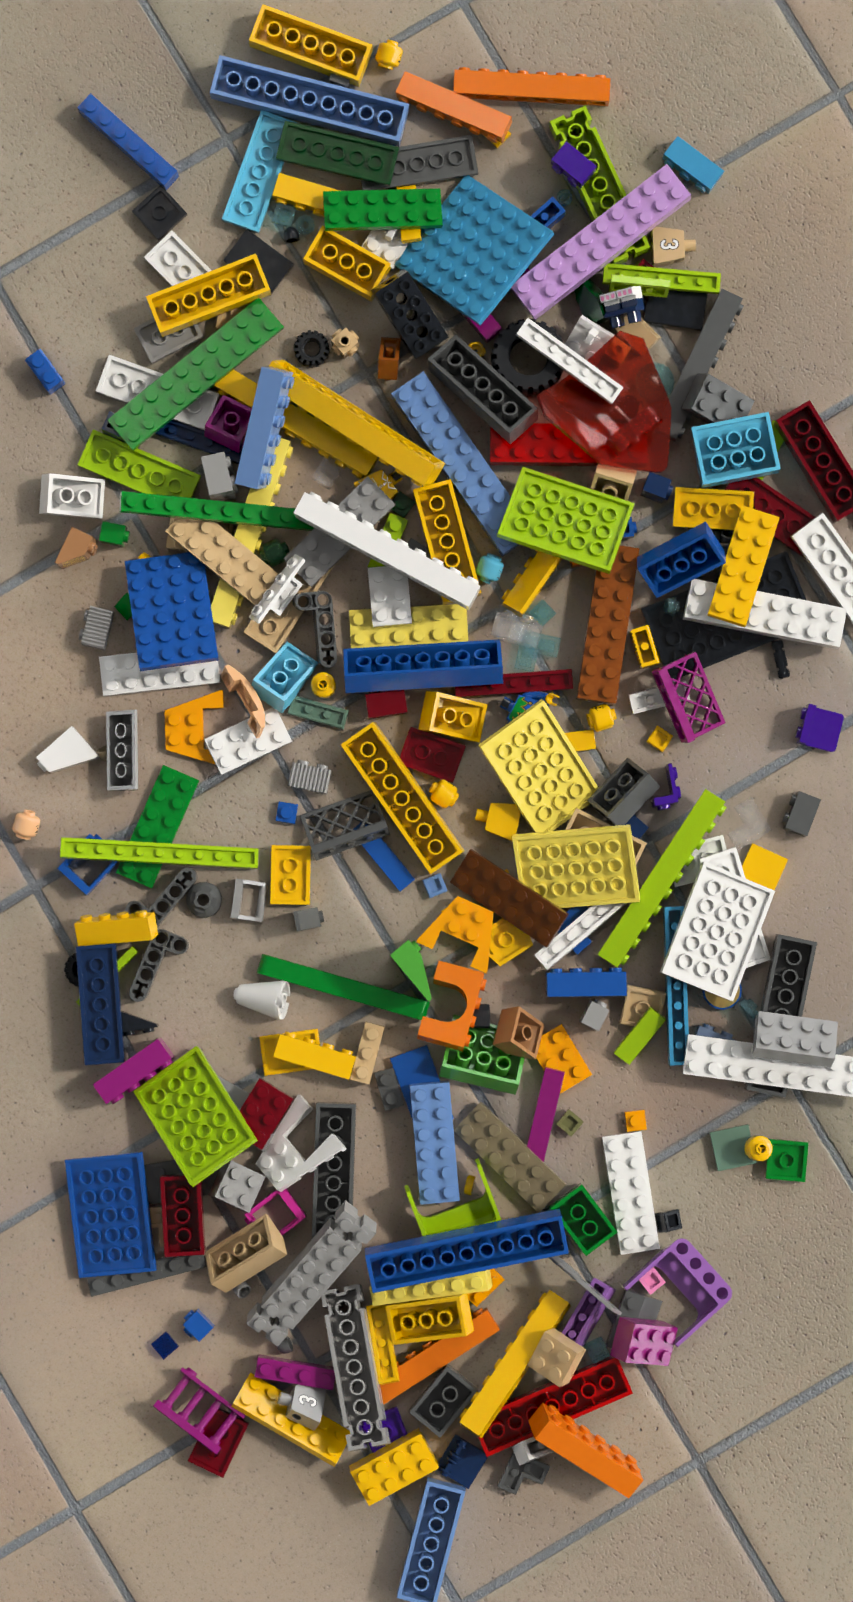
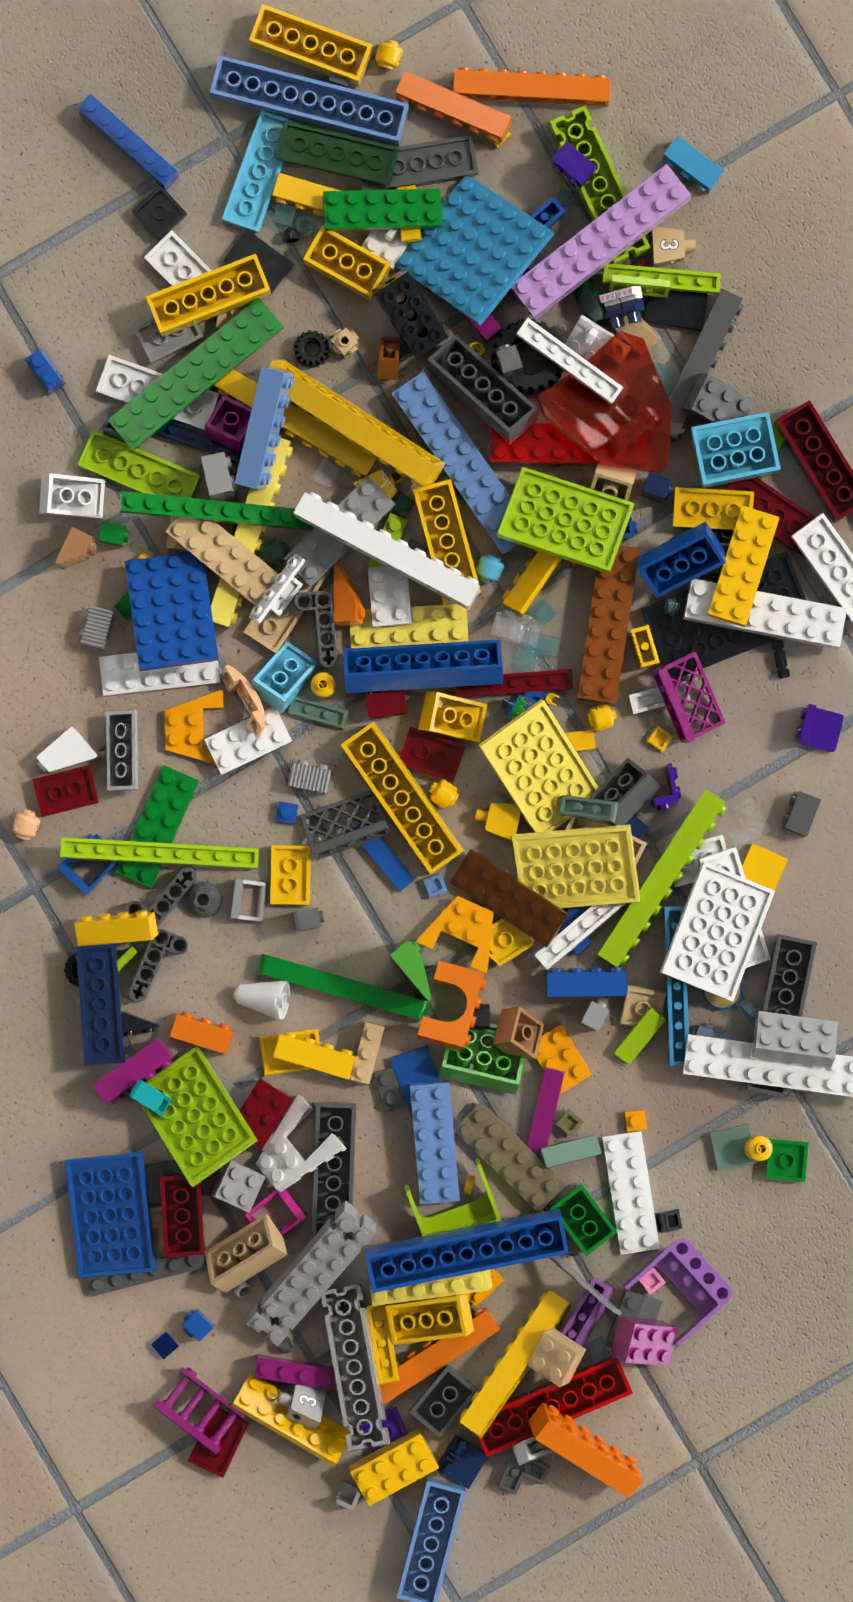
(65, 791): none -> dark red plate
(150, 1097): none -> teal slope
(202, 1032): none -> orange brick
(347, 605): none -> orange slope
(348, 1495): none -> light grey panel
(509, 360): none -> flat silver brick
(570, 1152): none -> sand green tile
(588, 808): none -> sand green tile

